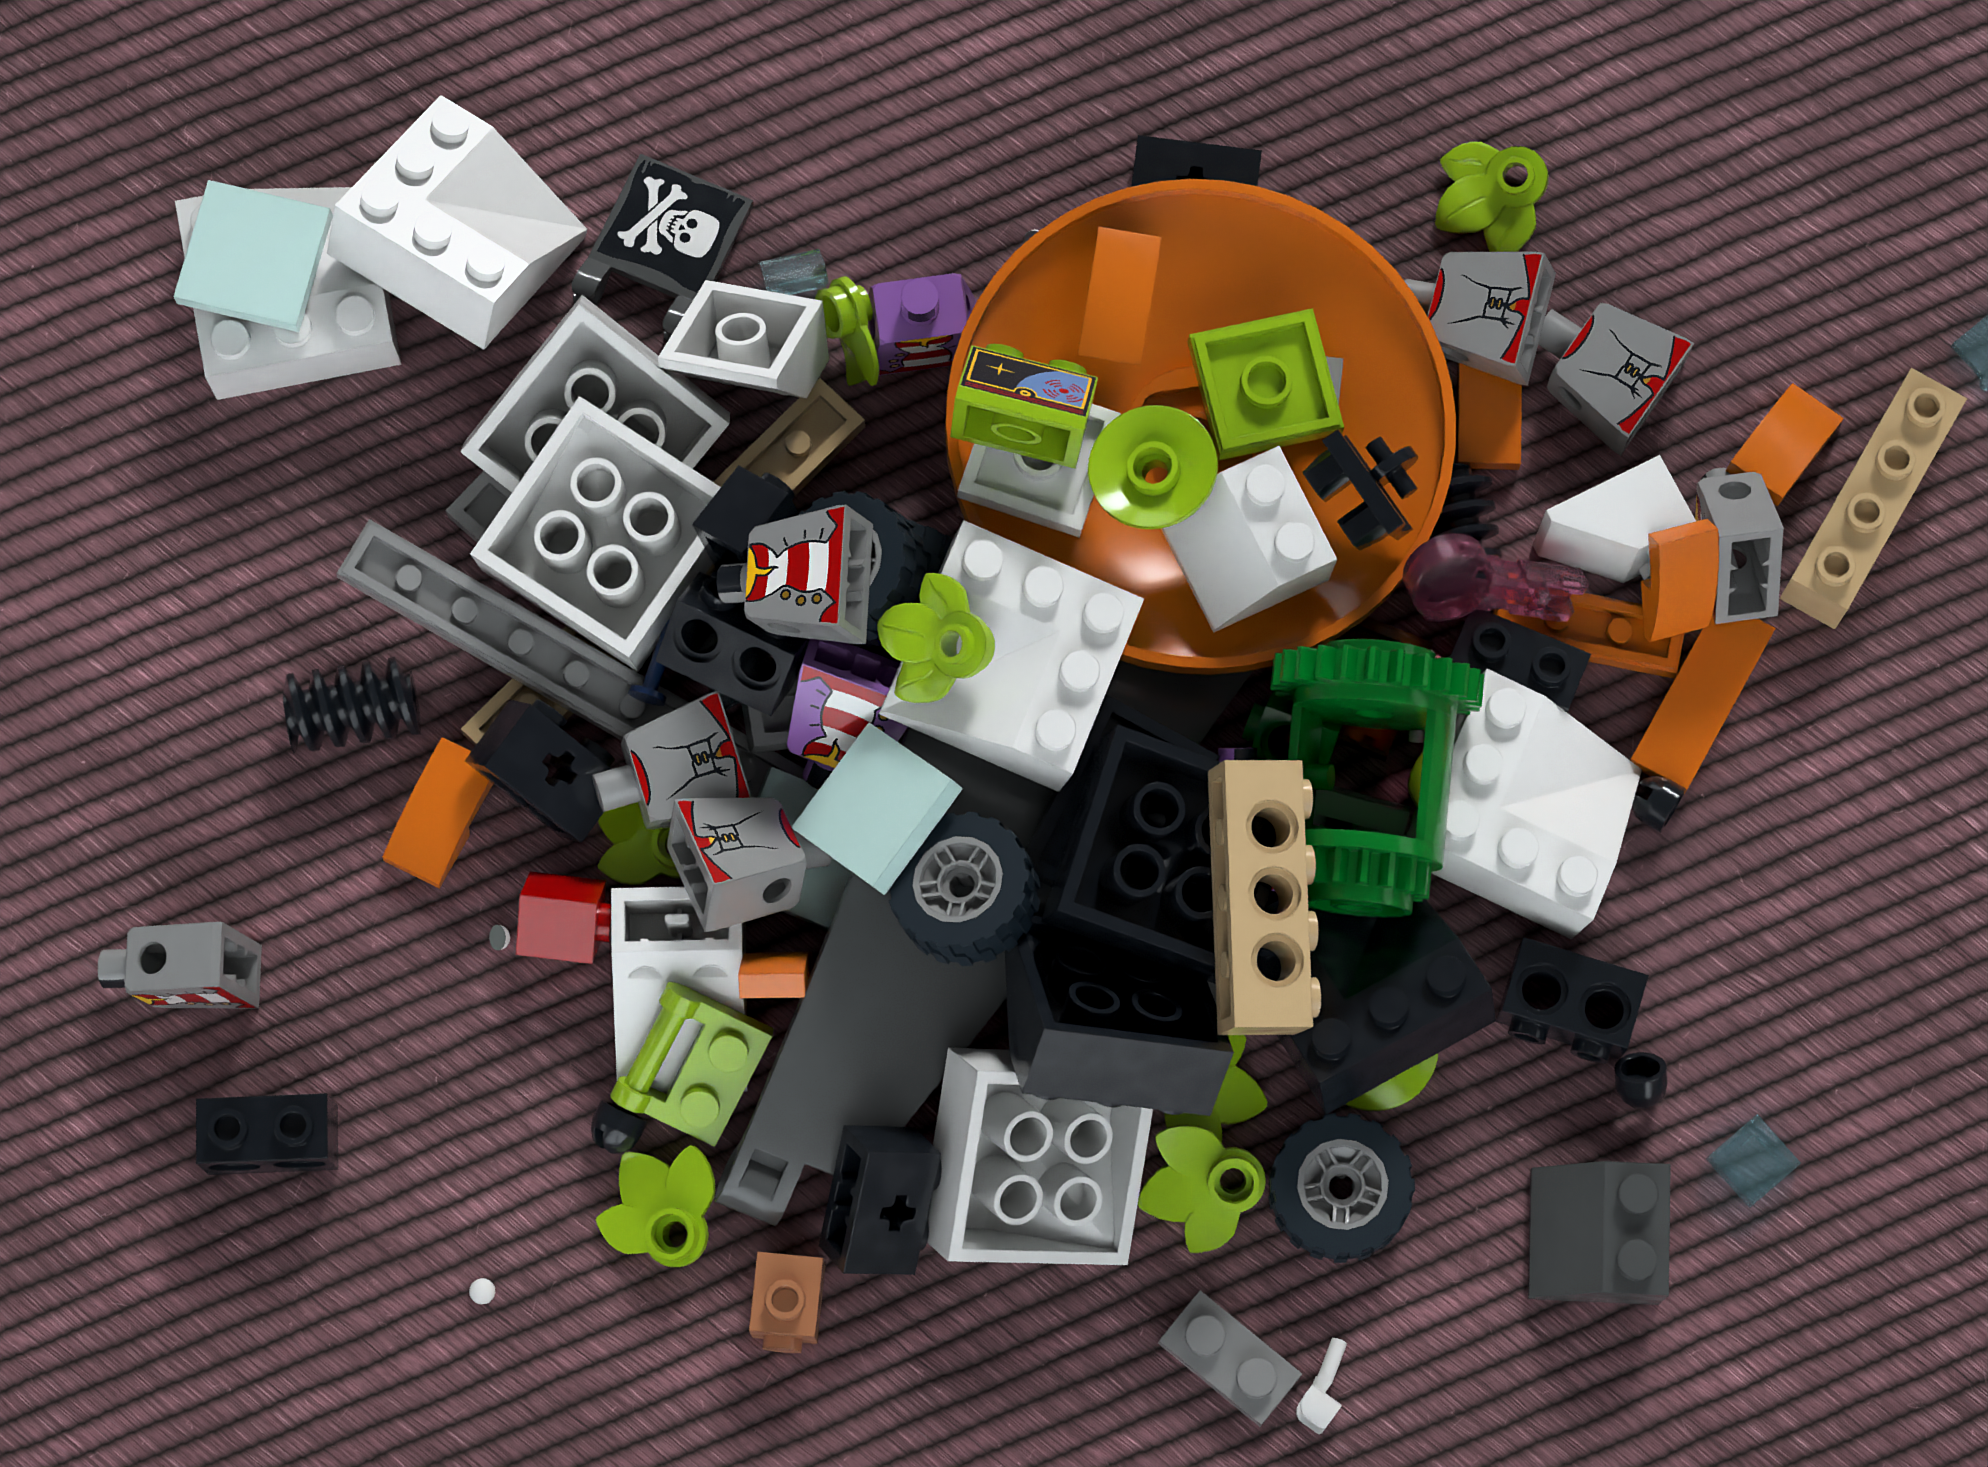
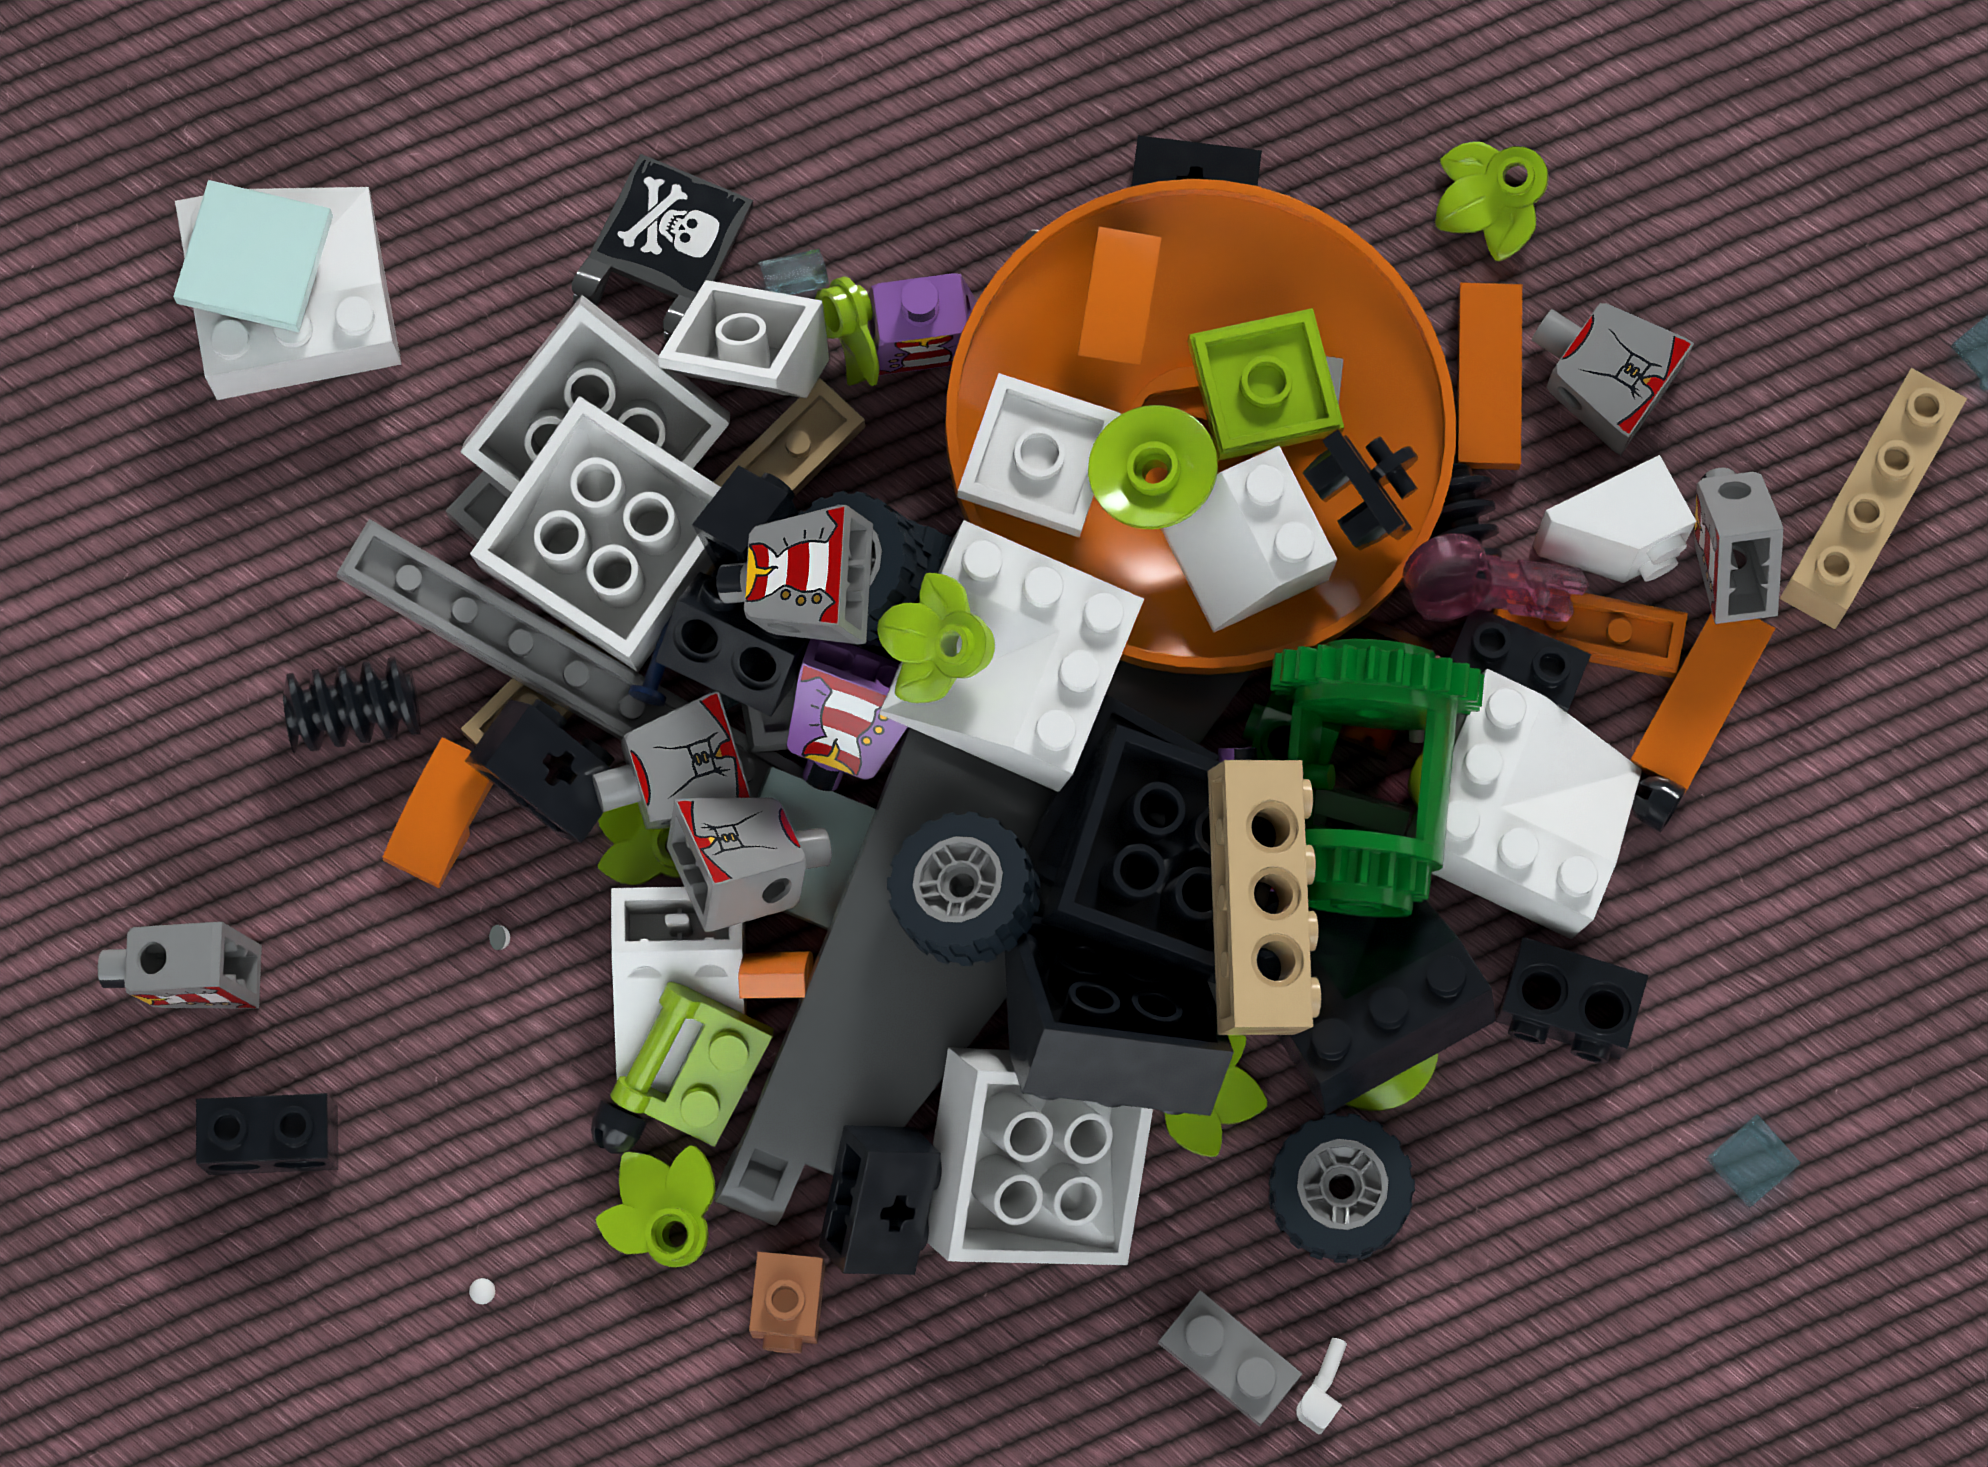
(454, 224): white slope -> none
(562, 917): brick -> none
(877, 808): light aqua tile -> none
(1023, 404): lime slope -> none
(1191, 1188): lime plate -> none
(1489, 309): light grey torso -> none
(1600, 1232): dark grey slope -> none
(1641, 1079): black hinge -> none
(1682, 580): orange slope -> none
(1786, 441): orange slope -> none

